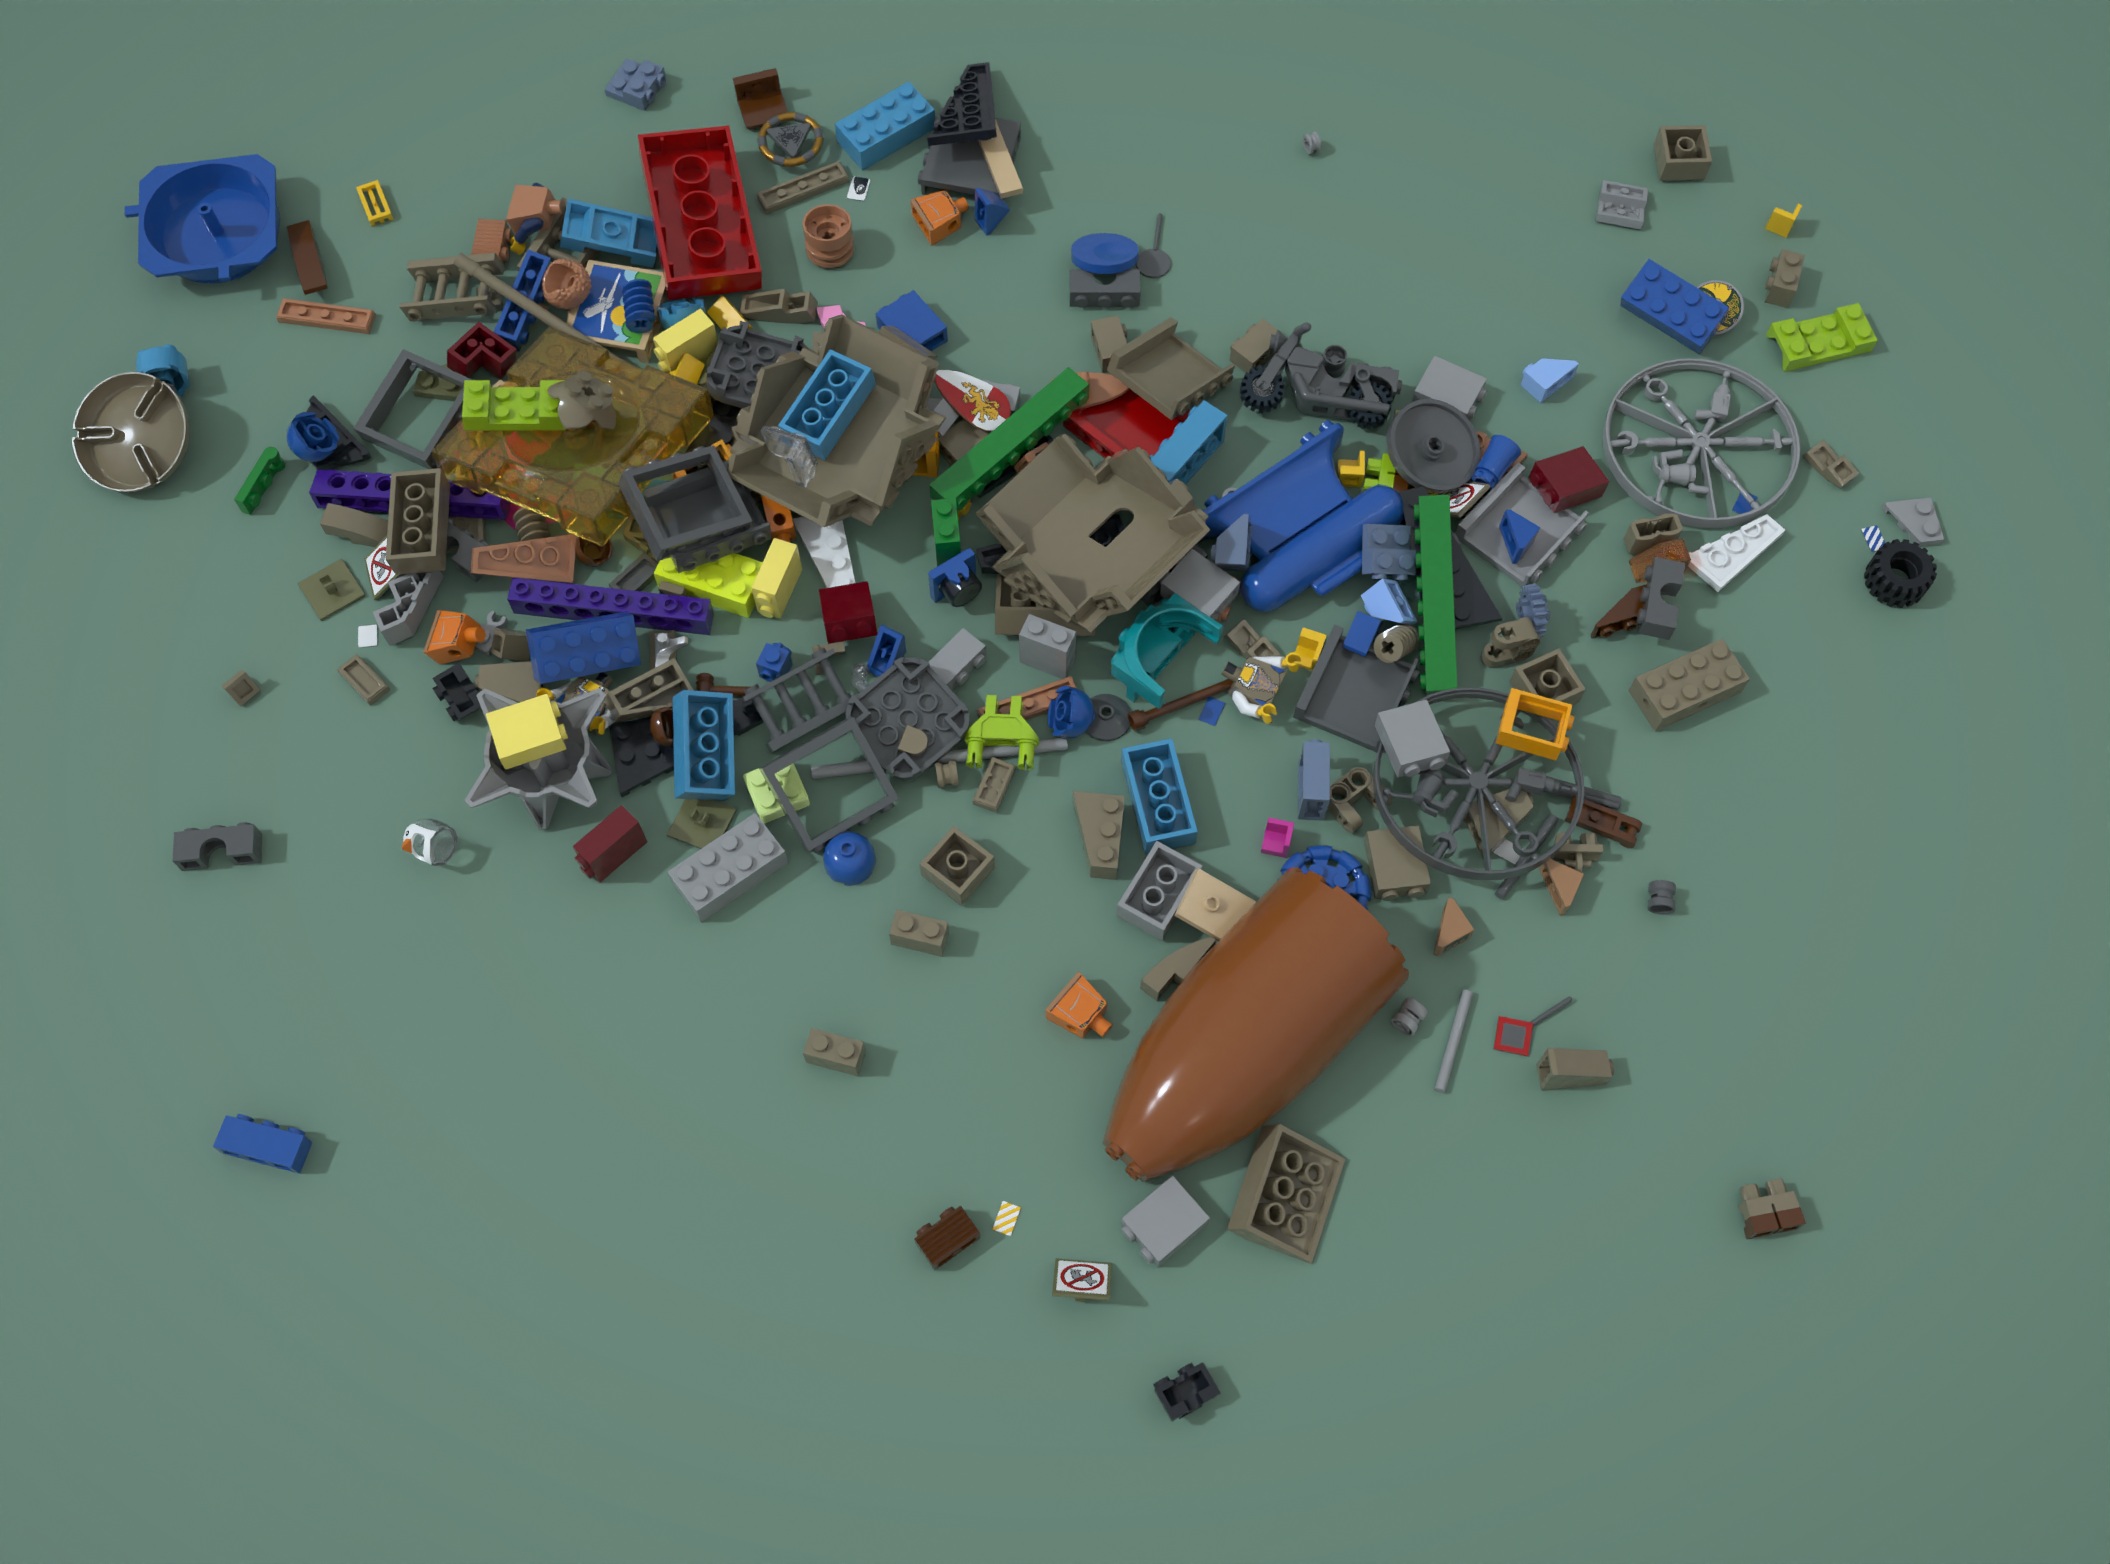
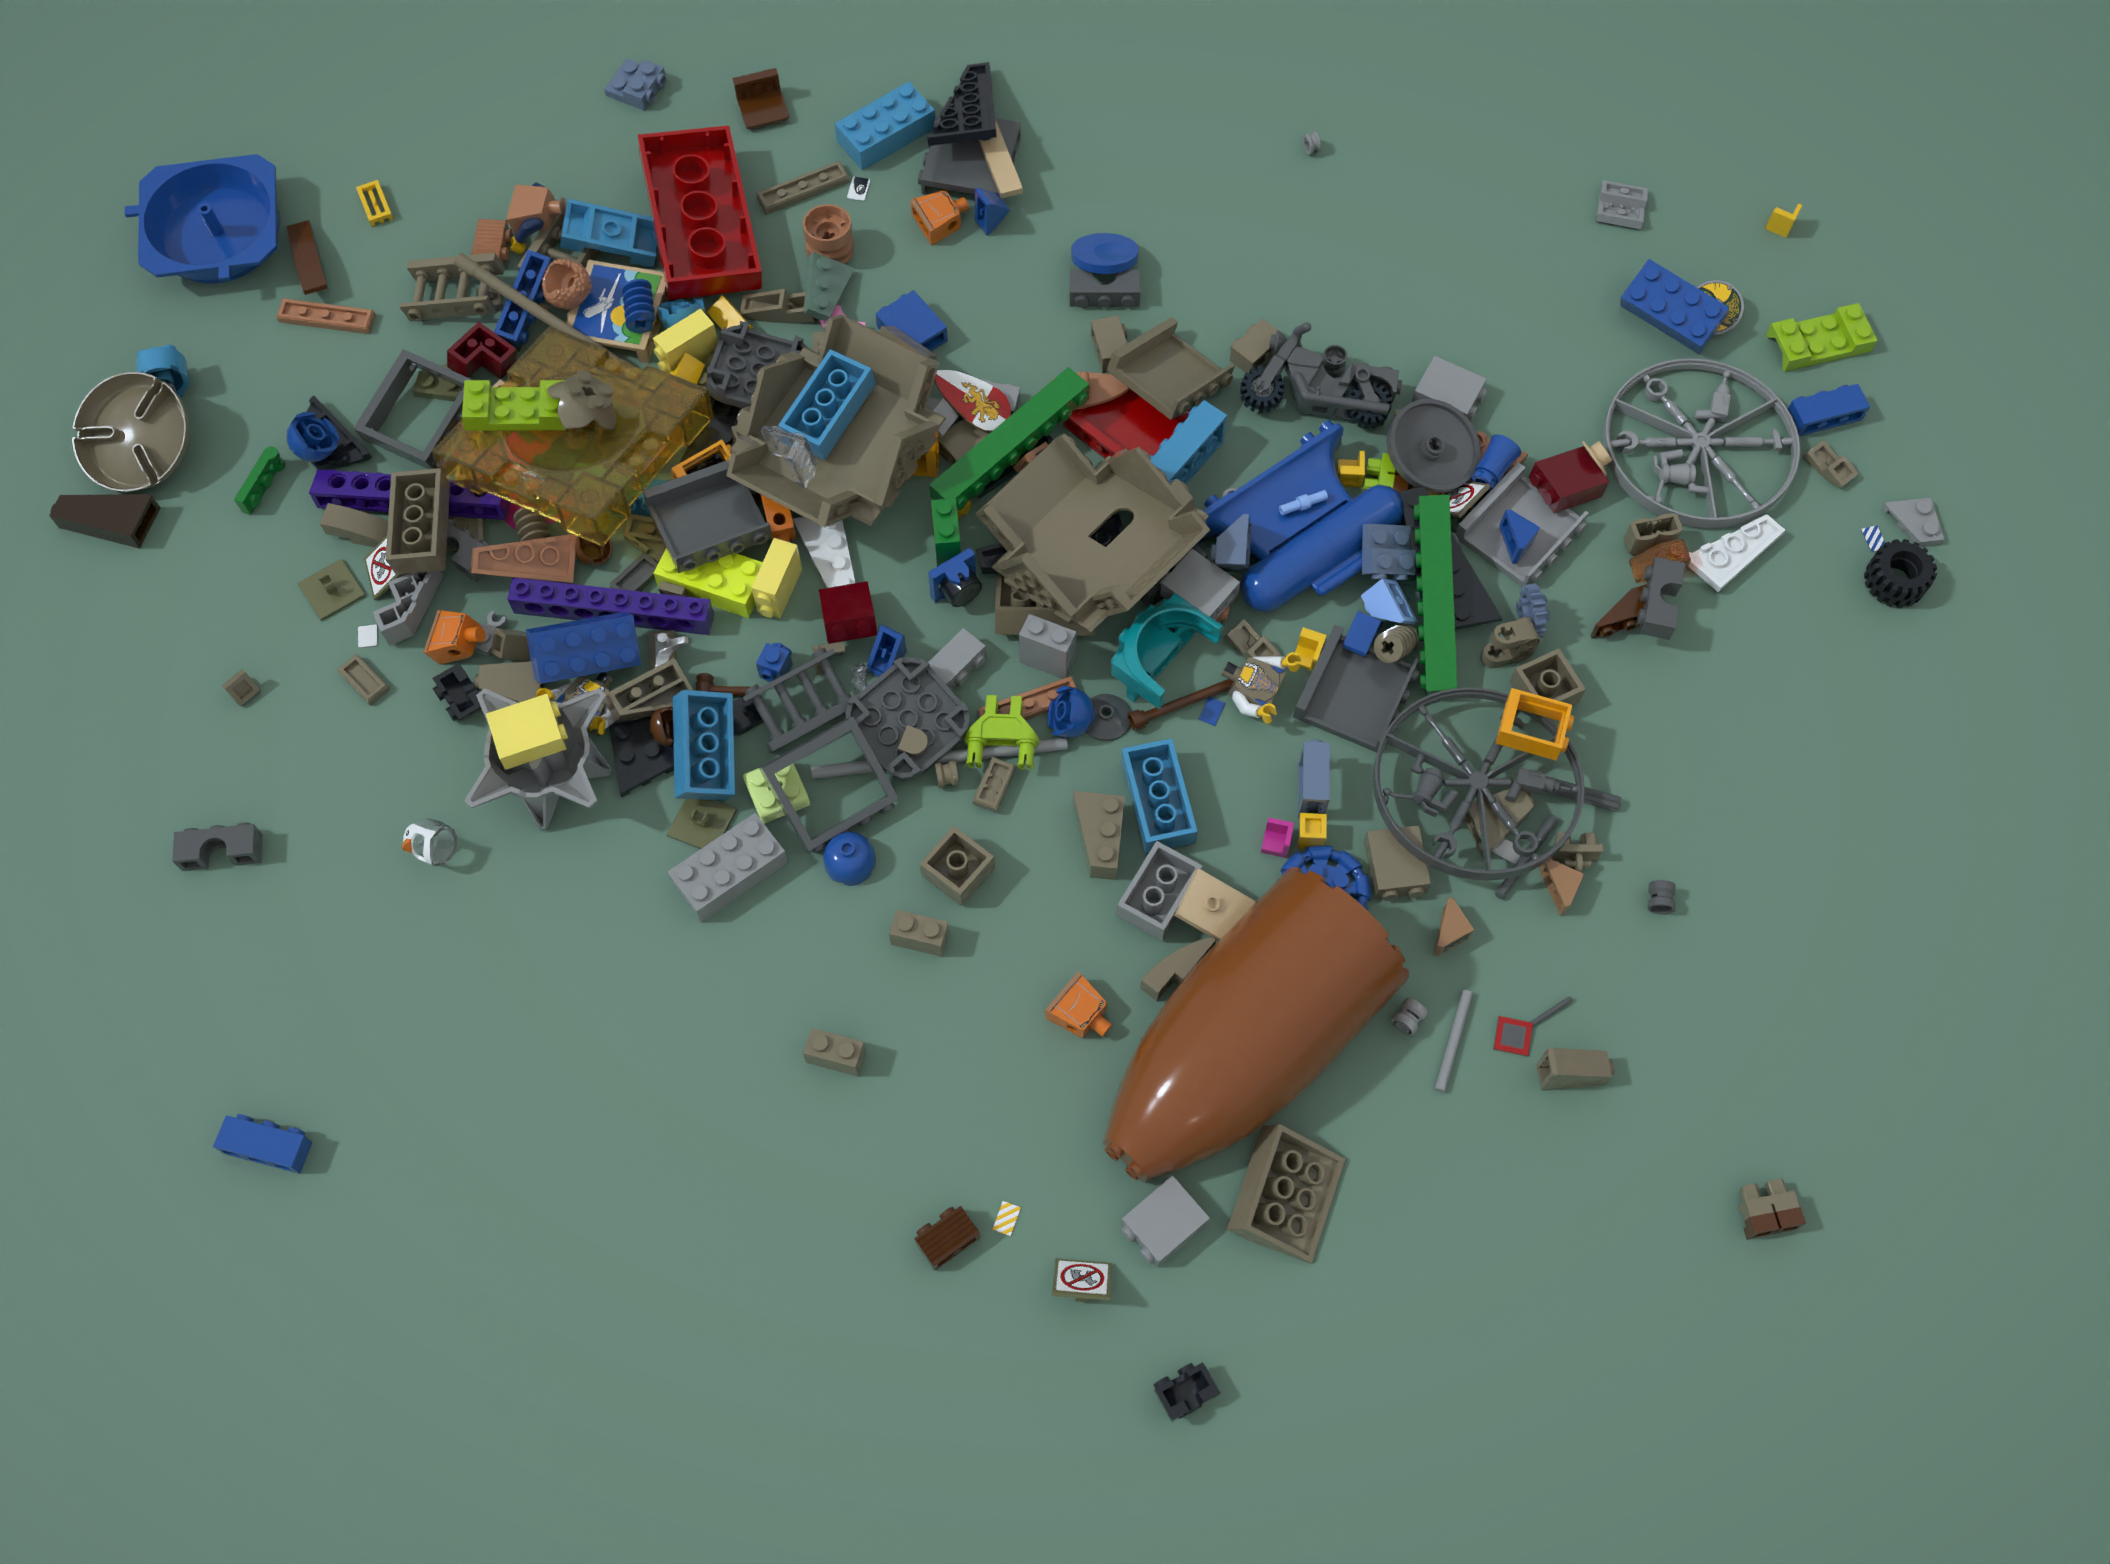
(108, 517): none -> dark brown slope
(609, 844): dark red brick -> none
(692, 539): dark grey window -> none
(790, 139): piece -> none
(824, 285): none -> sand green wing
(1154, 262): dark grey piece -> none
(1303, 502): none -> light blue bar
(1312, 830): none -> yellow panel
(1351, 793): dark tan piece -> none
(1412, 739): light grey brick -> none
(1547, 377): light blue slope -> none
(1598, 454): none -> tan piece
(1606, 822): reddish brown plate -> none
(1682, 152): dark tan brick -> none
(1688, 684): dark tan brick -> none
(1742, 505): blue sticker -> none
(1784, 278): dark tan brick -> none
(1828, 409): none -> blue brick

